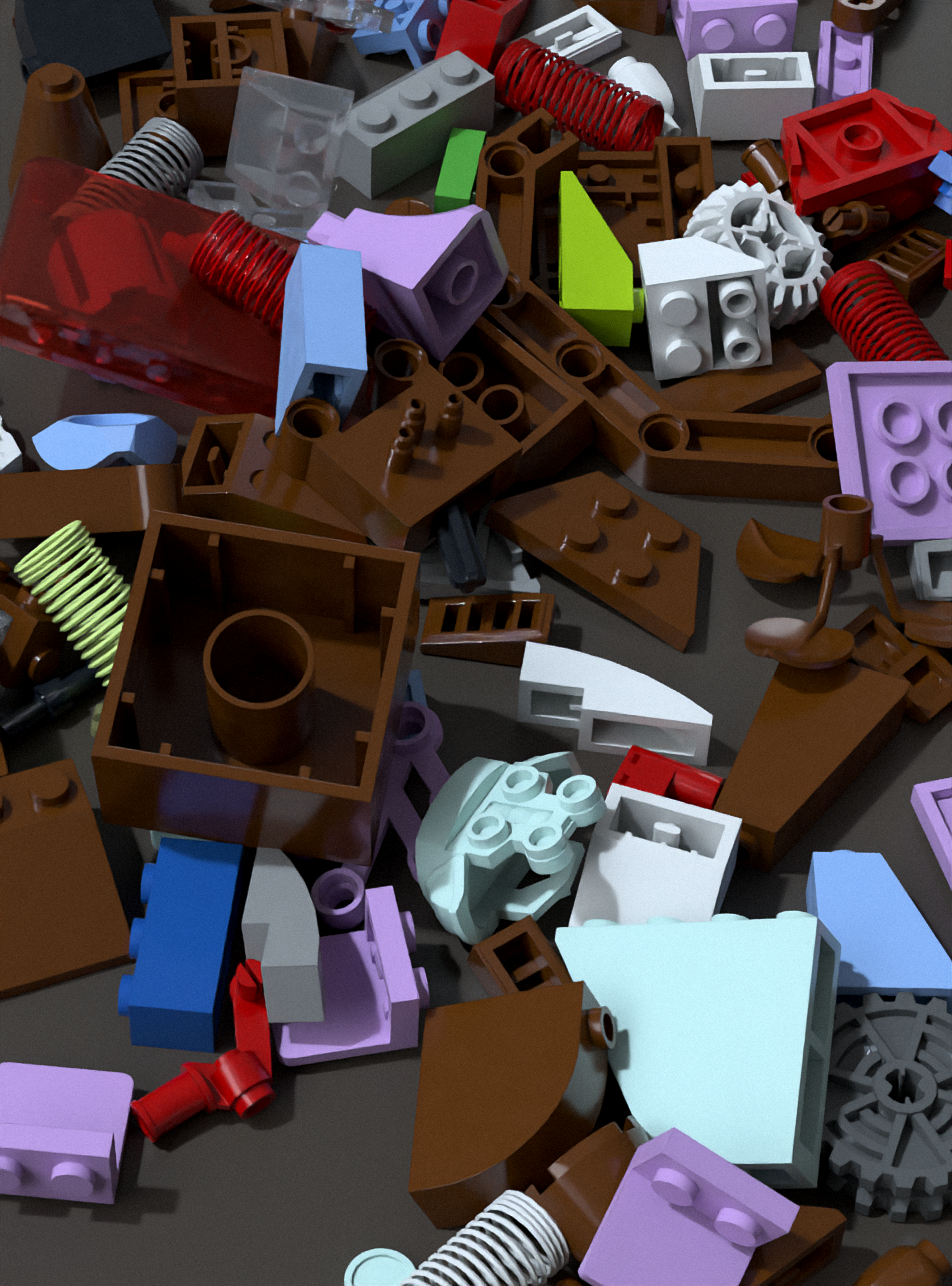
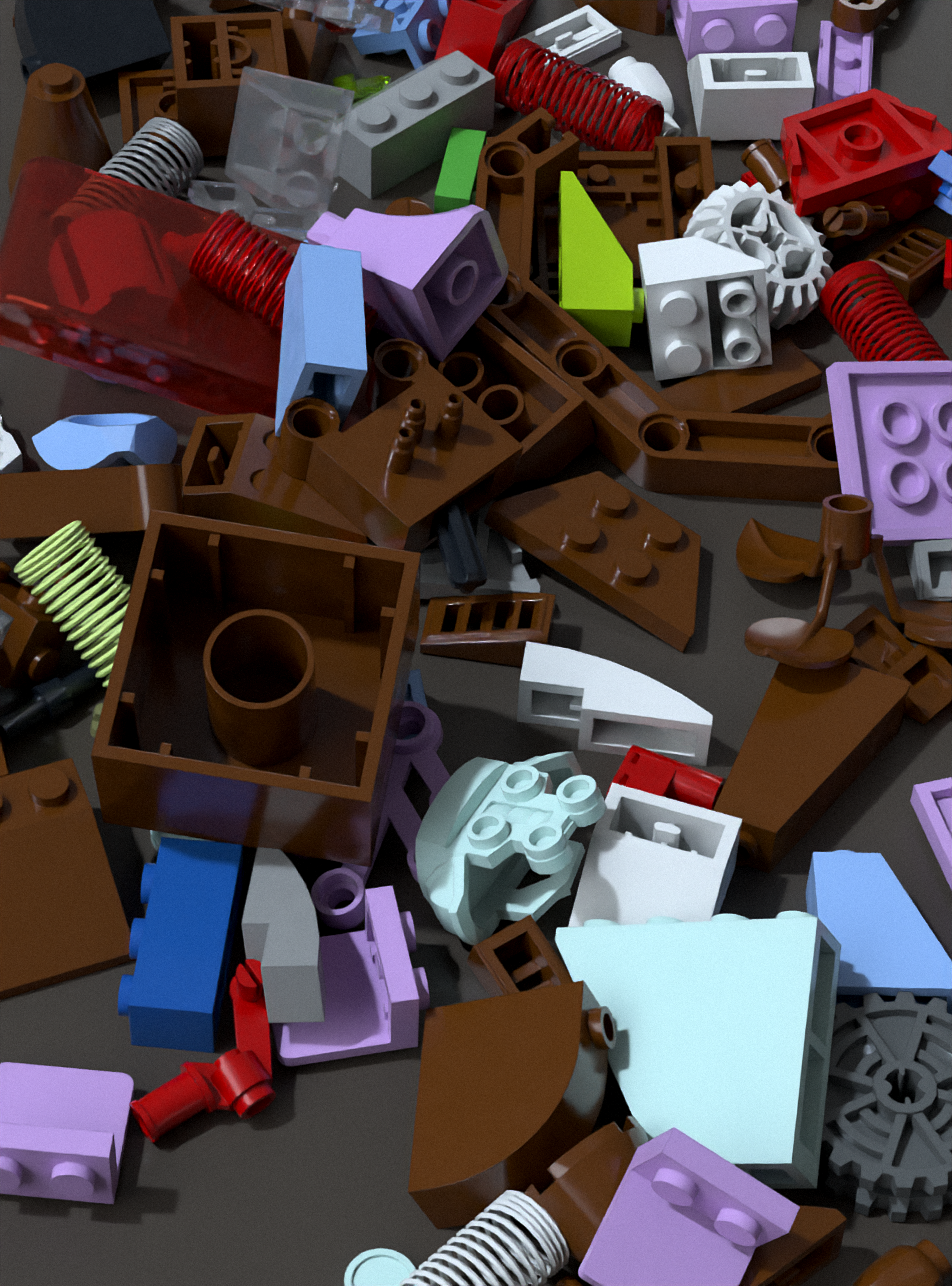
(363, 85): none -> clear neon green piece

